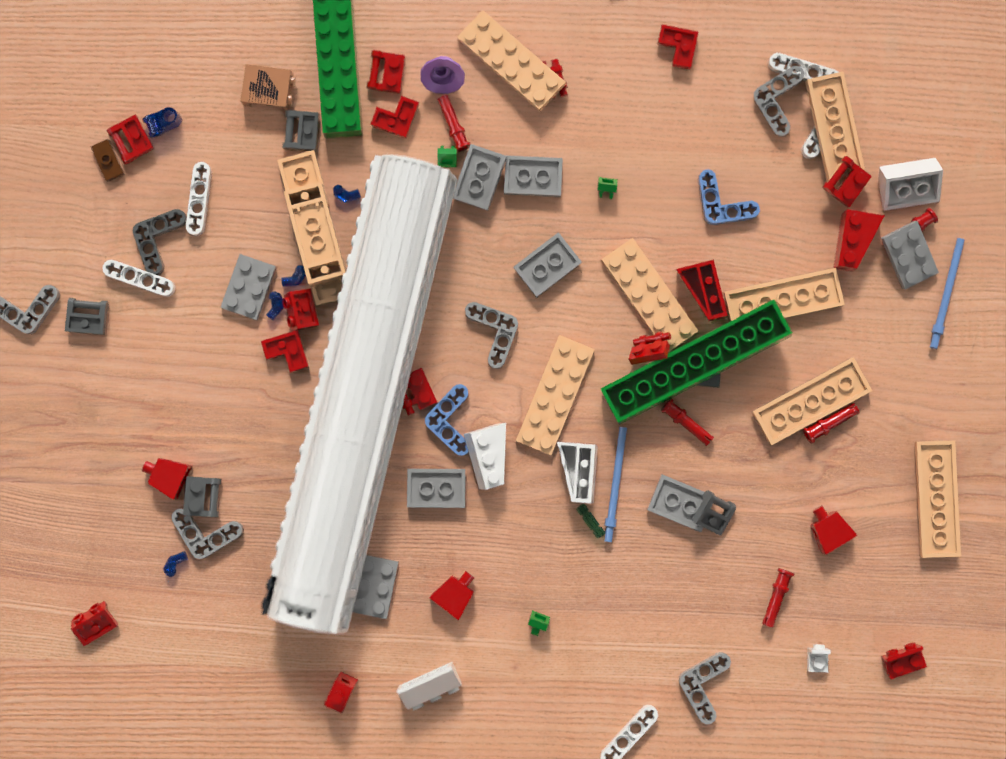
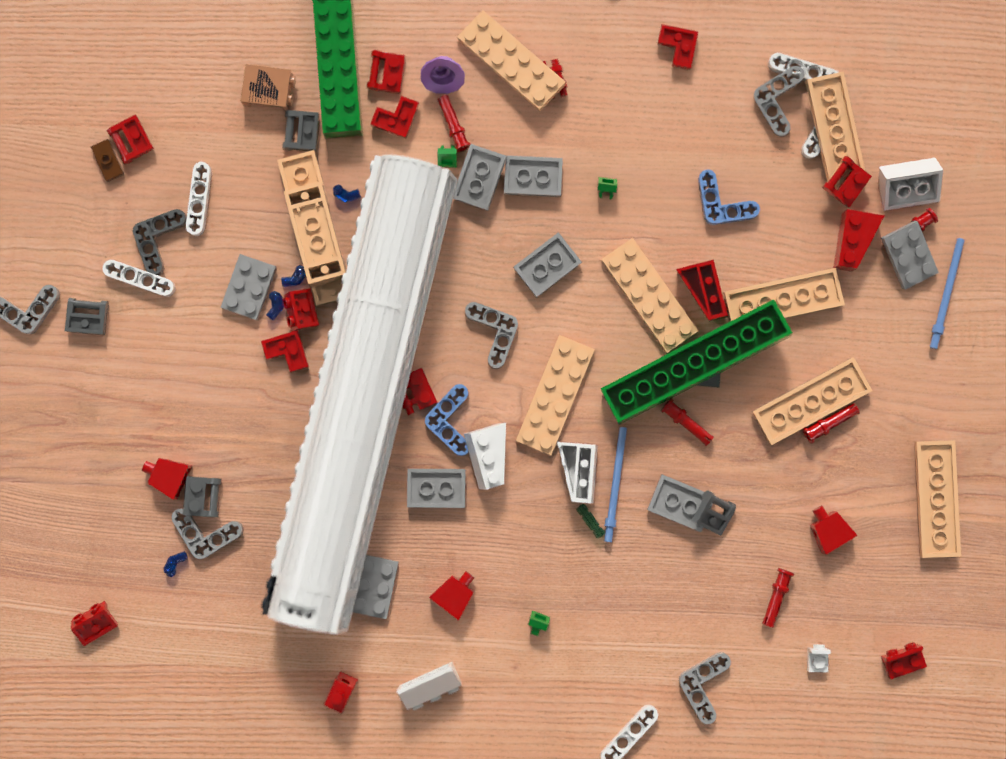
(158, 122): clear blue piece -> none
(648, 352): red plate -> none

